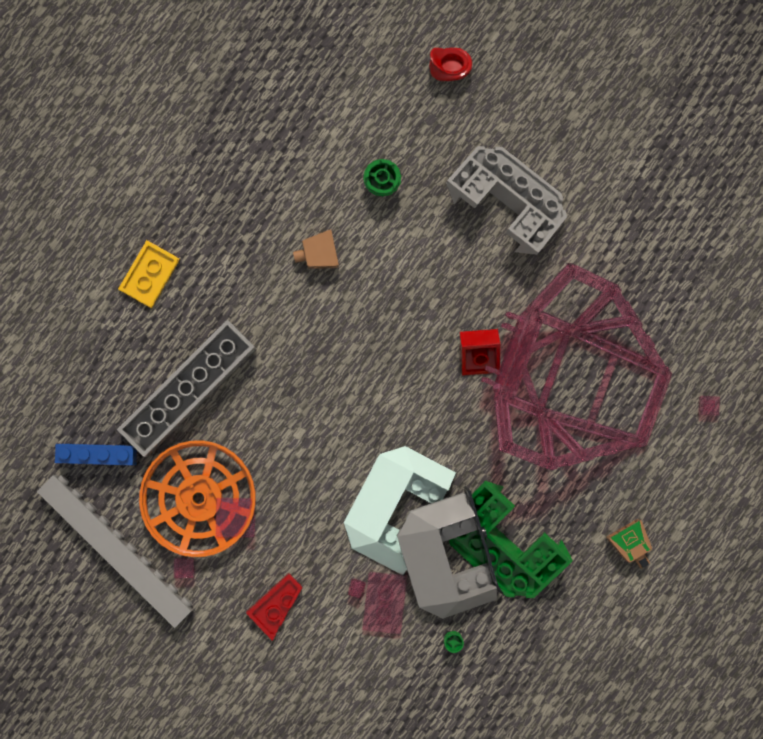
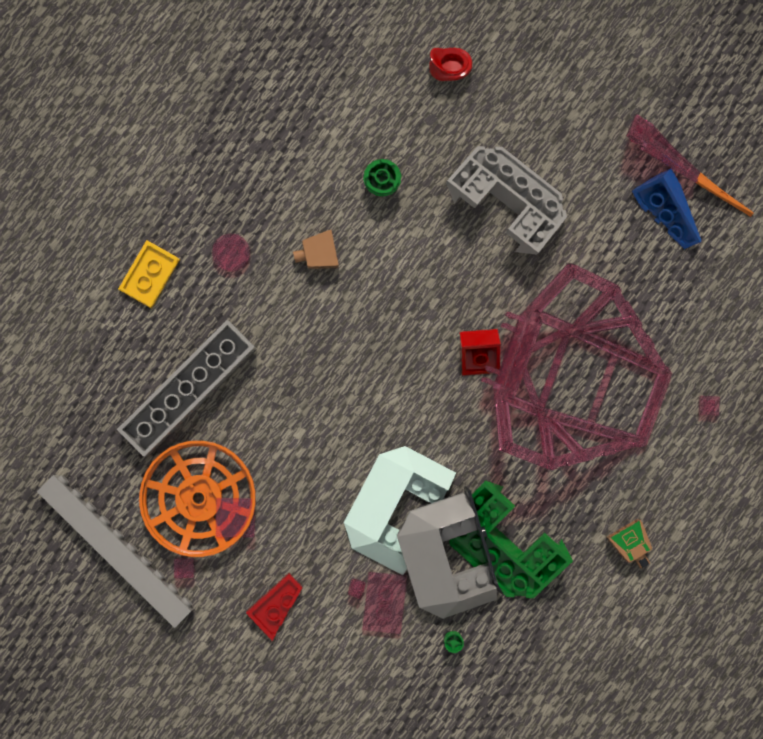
(95, 454): blue brick -> none
(231, 252): none -> clear pink tile
(657, 146): none -> clear pink plate
(667, 202): none -> blue wedge

